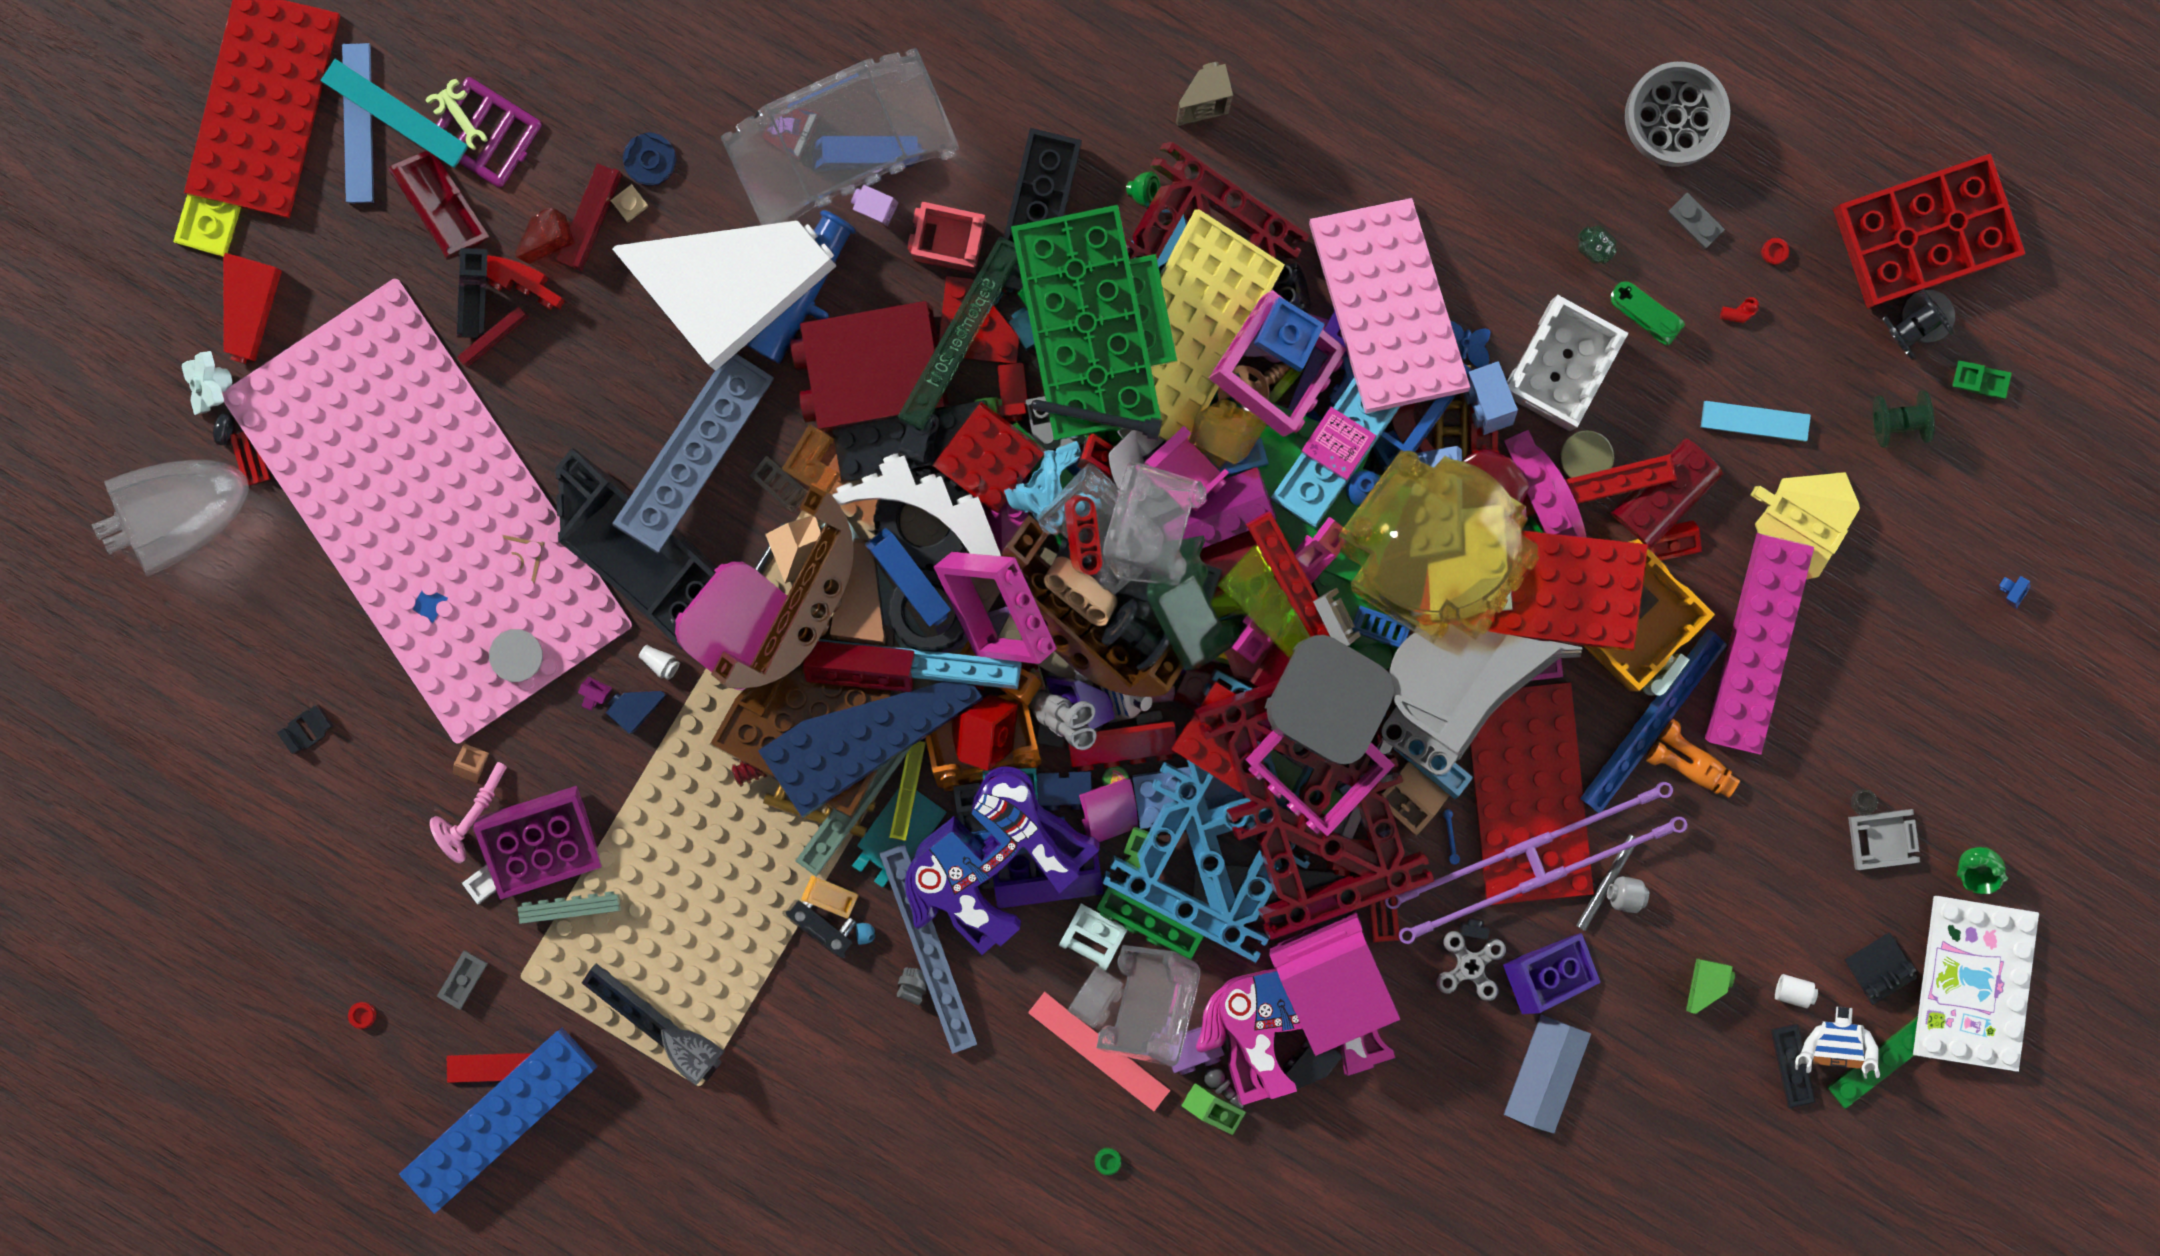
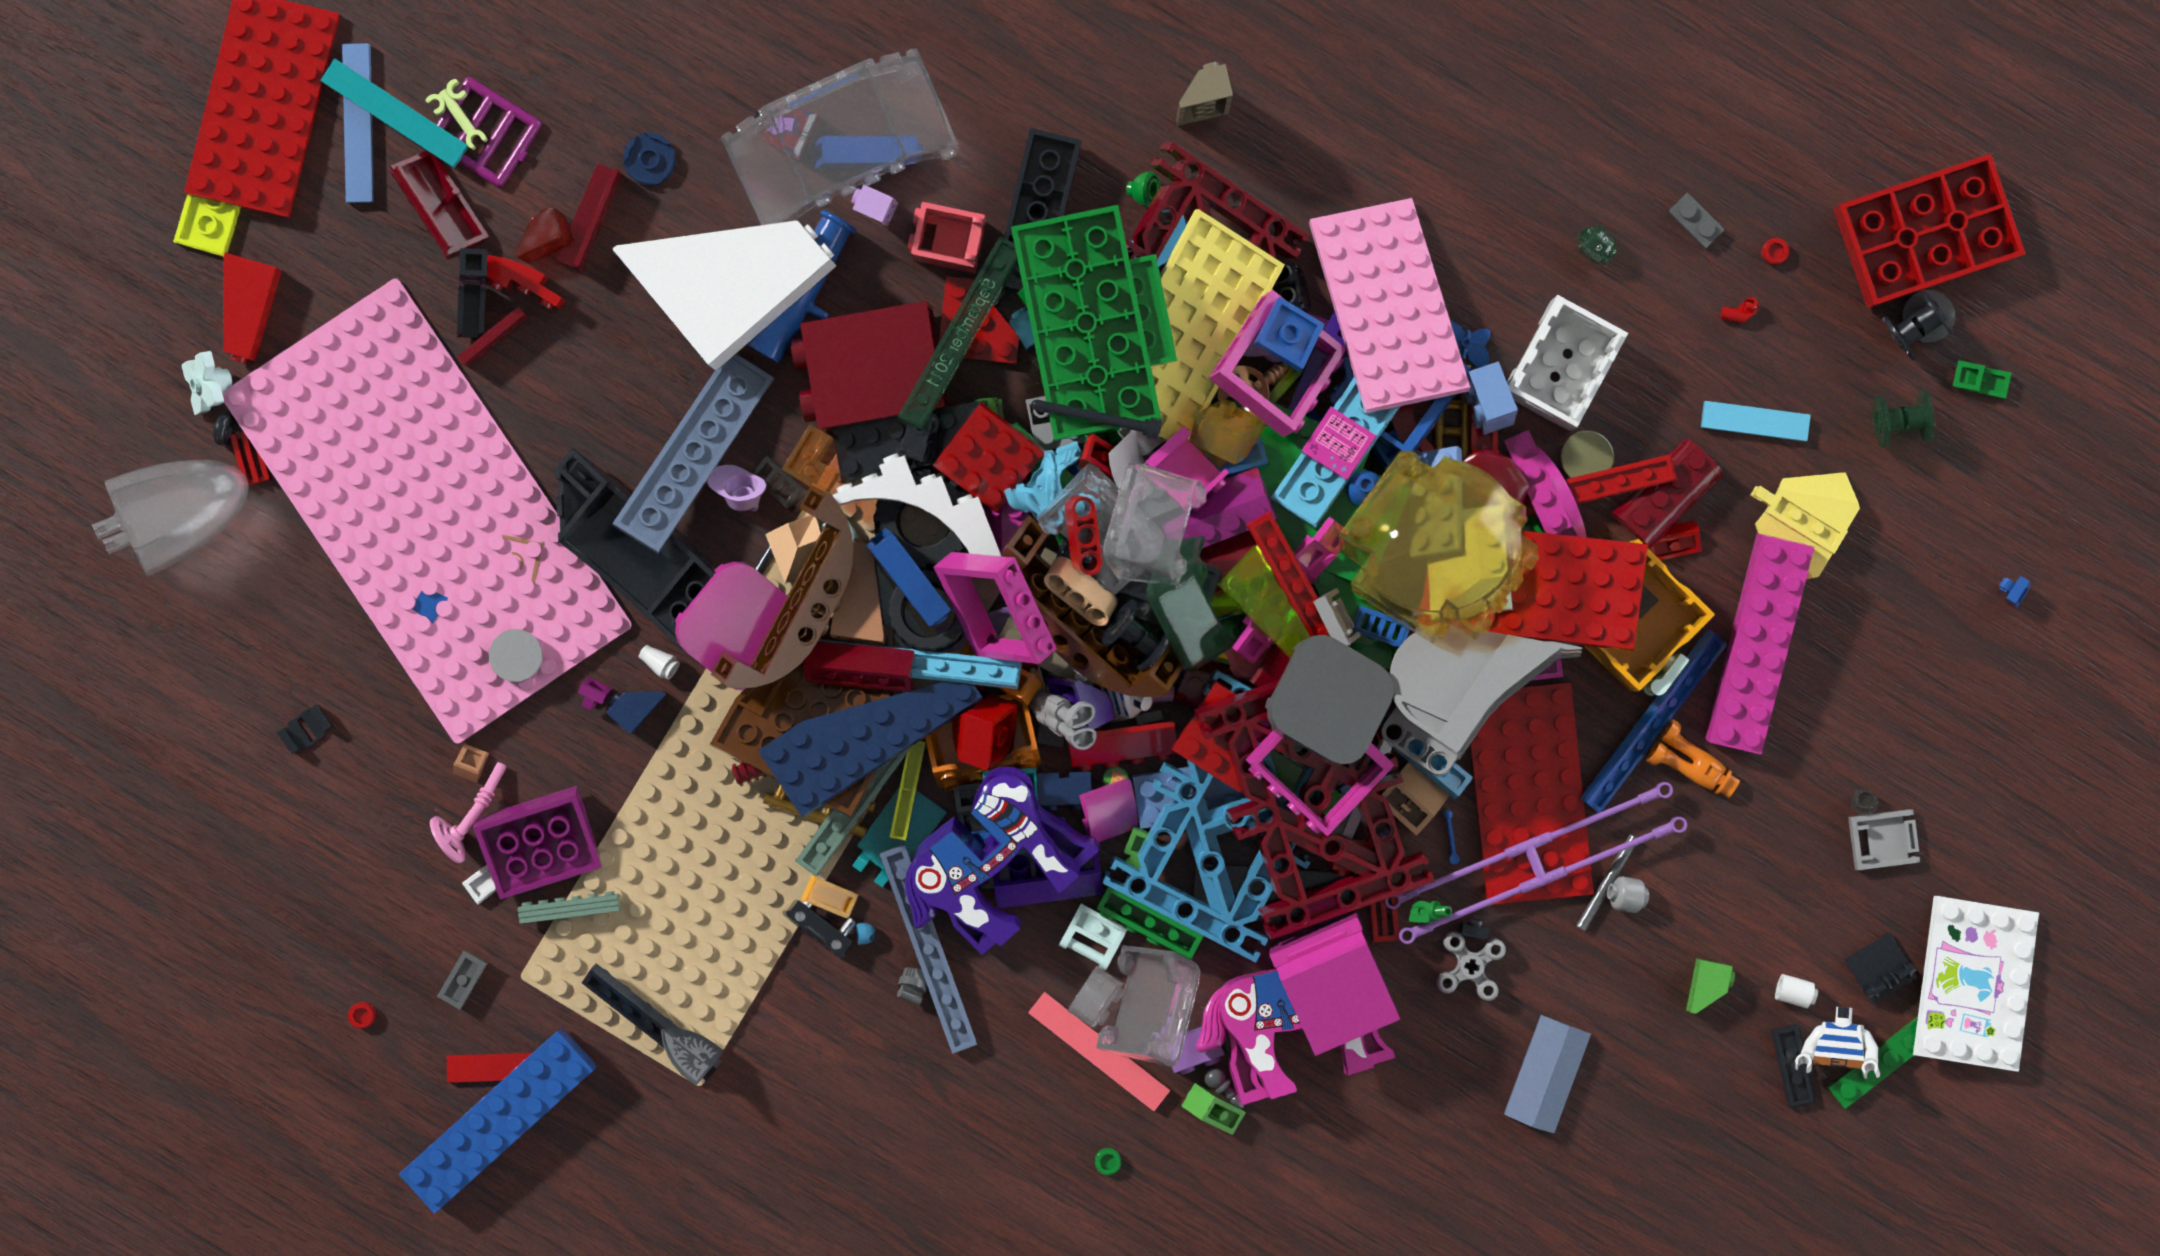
(629, 203): tan plate -> none
(737, 486): none -> lavender piece
(1013, 392): red bracket -> none
(1310, 1068): black slope -> none
(1428, 912): none -> green piece
(1551, 974): dark purple slope -> none
(1647, 313): green piece -> none
(1709, 101): light grey wheel -> none
(1981, 870): green hair -> none

